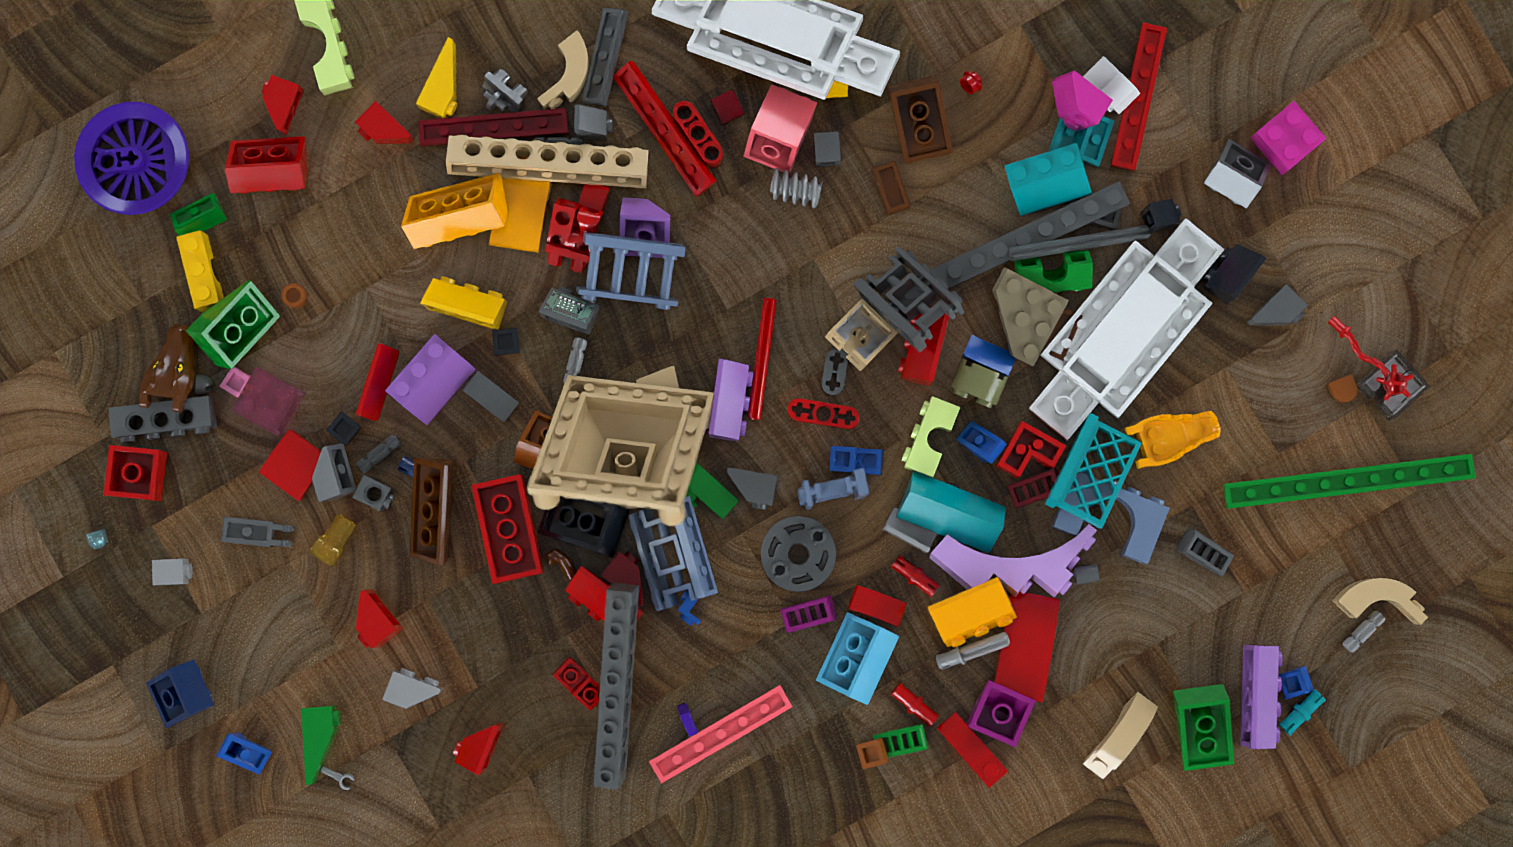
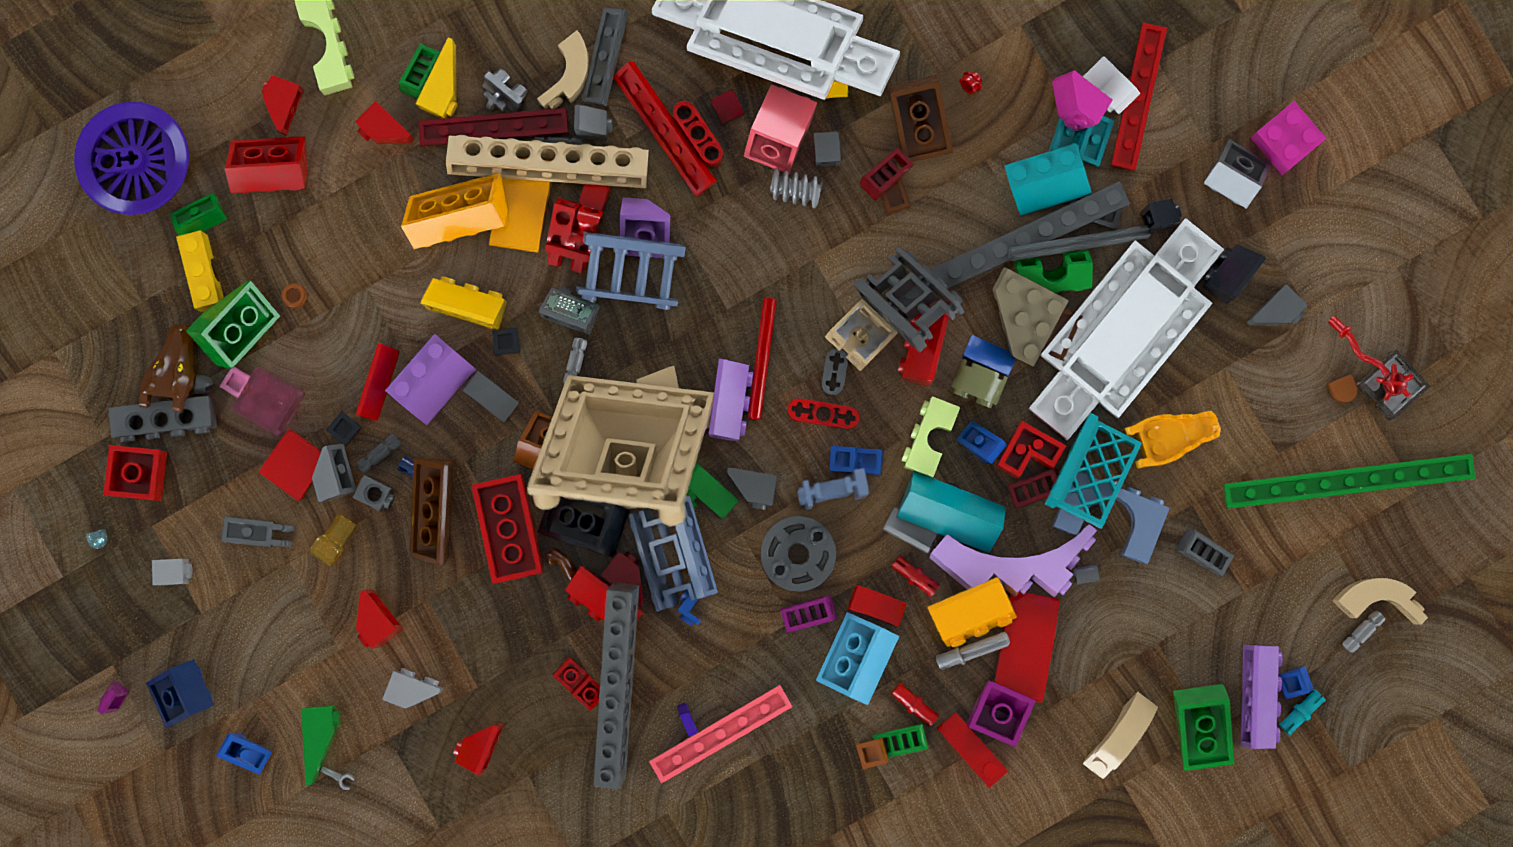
(112, 698): none -> magenta slope
(416, 85): none -> green slope
(875, 185): none -> dark red slope

